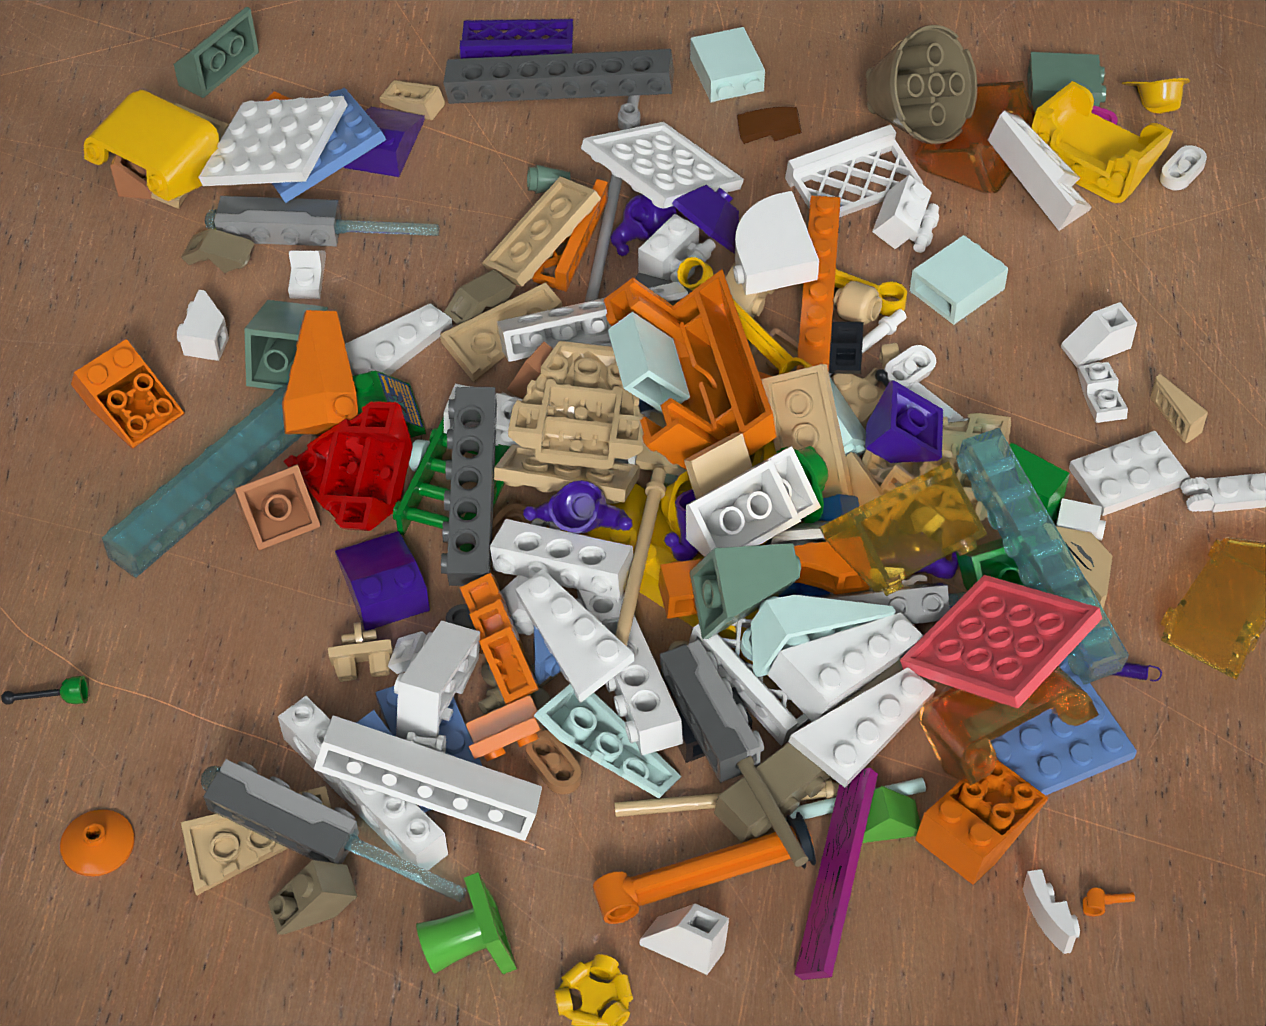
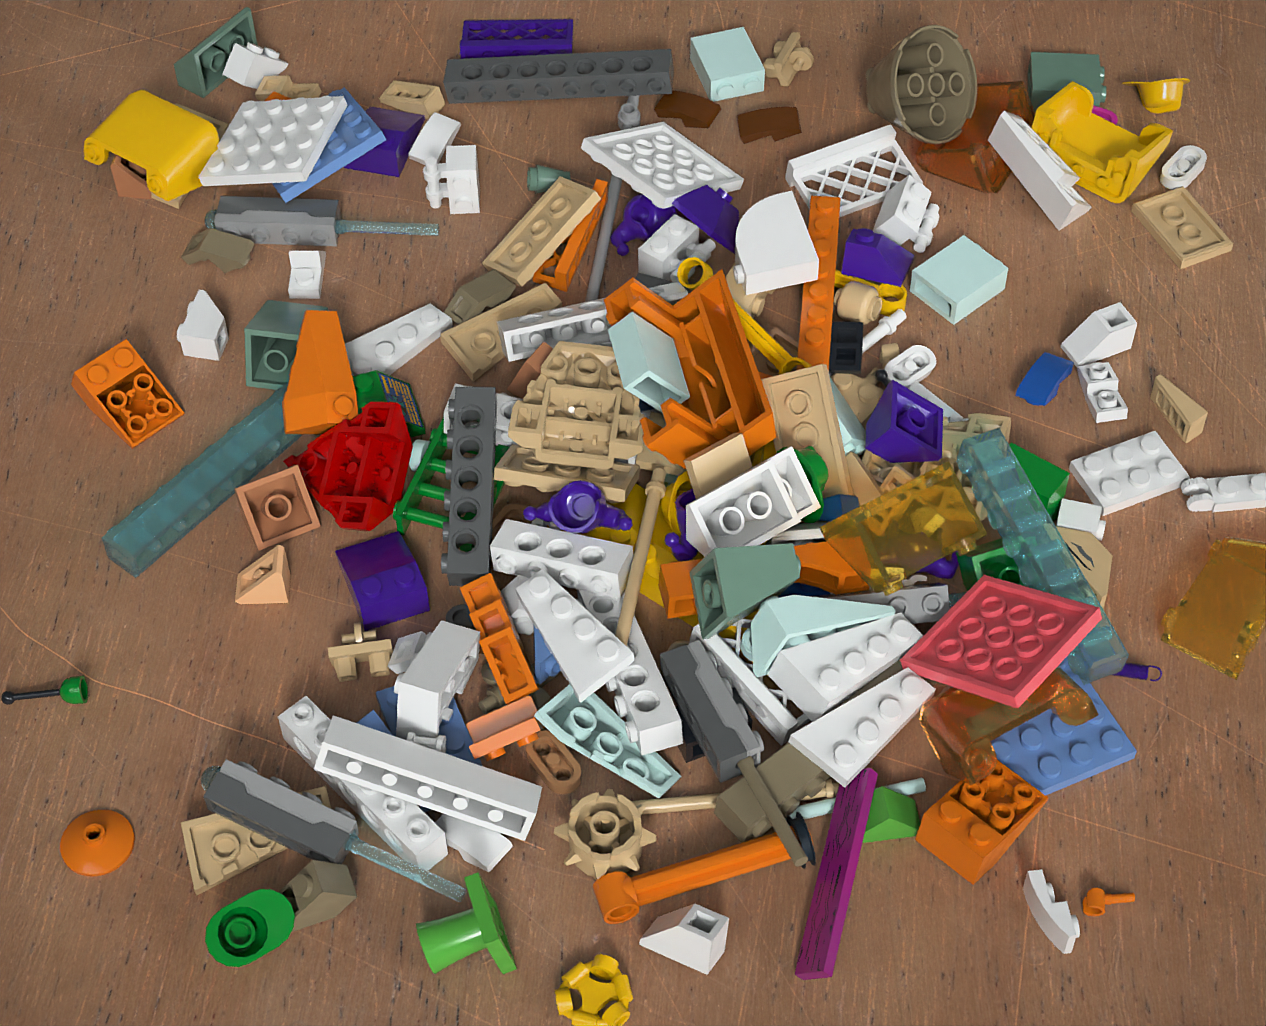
(249, 927): none -> green piece
(251, 63): none -> white slope
(265, 579): none -> light nougat slope
(284, 86): none -> tan slope
(434, 138): none -> white slope
(461, 176): none -> white brick
(475, 843): none -> white slope
(605, 834): none -> tan brick
(691, 108): none -> reddish brown slope
(788, 60): none -> tan hips
(875, 258): none -> dark purple slope
(1043, 379): none -> blue slope
(1182, 227): none -> tan tile

